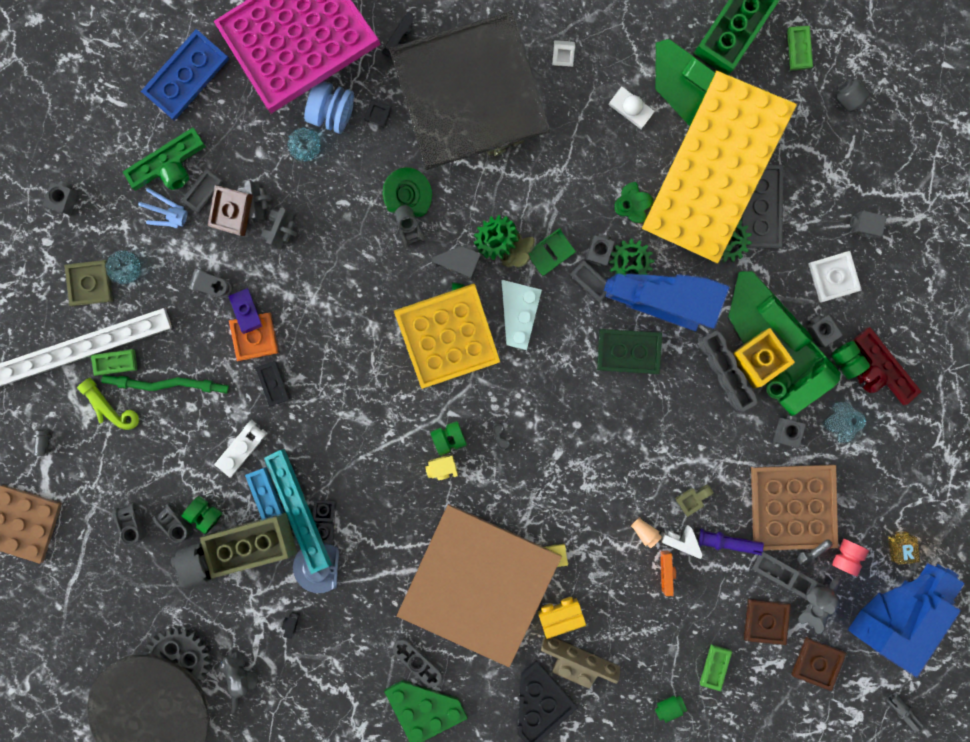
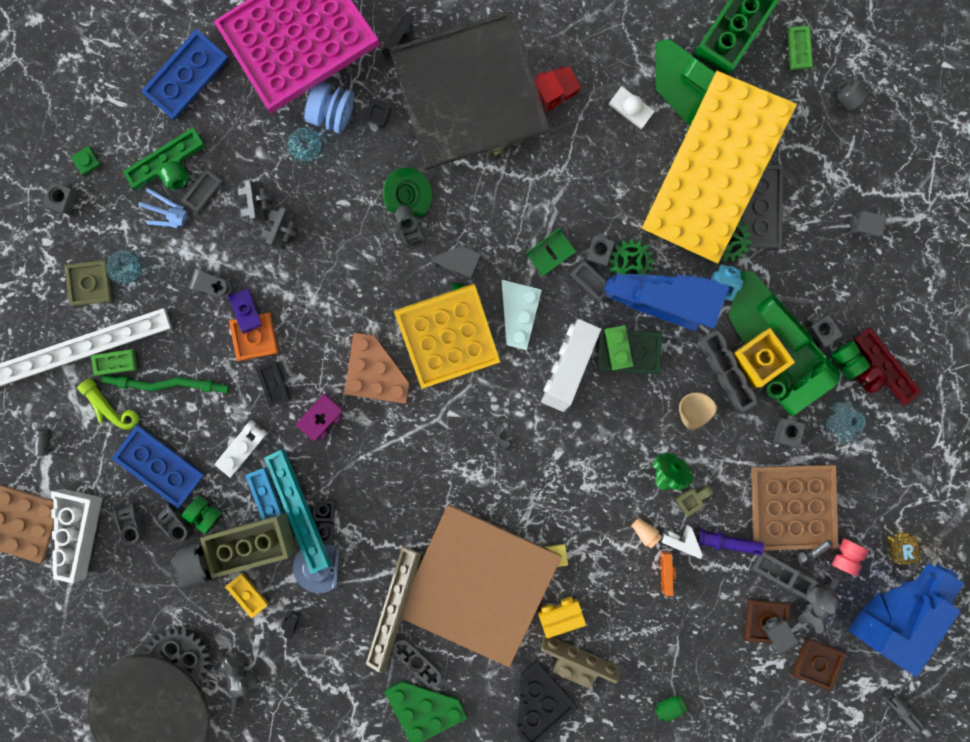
(74, 533): none -> white wedge
(86, 160): none -> green plate
(158, 466): none -> blue plate
(230, 210): tile -> none
(247, 595): none -> yellow plate
(309, 422): none -> magenta brick
(374, 372): none -> nougat plate
(393, 609): none -> dark tan tile
(441, 440): green wheel -> none
(441, 467): light yellow brick -> none
(494, 239): green gear -> none
(520, 255): olive plate -> none
(556, 87): none -> red brick
(563, 53): white slope -> none
(571, 365): none -> white wedge
(618, 347): none -> bright green plate
(636, 202): green plate -> none
(672, 472): none -> green plant
(696, 410): none -> tan helmet
(715, 667): bright green plate -> none
(730, 277): none -> medium azure brick
(780, 634): none -> dark grey brick
(835, 276): white tile -> none

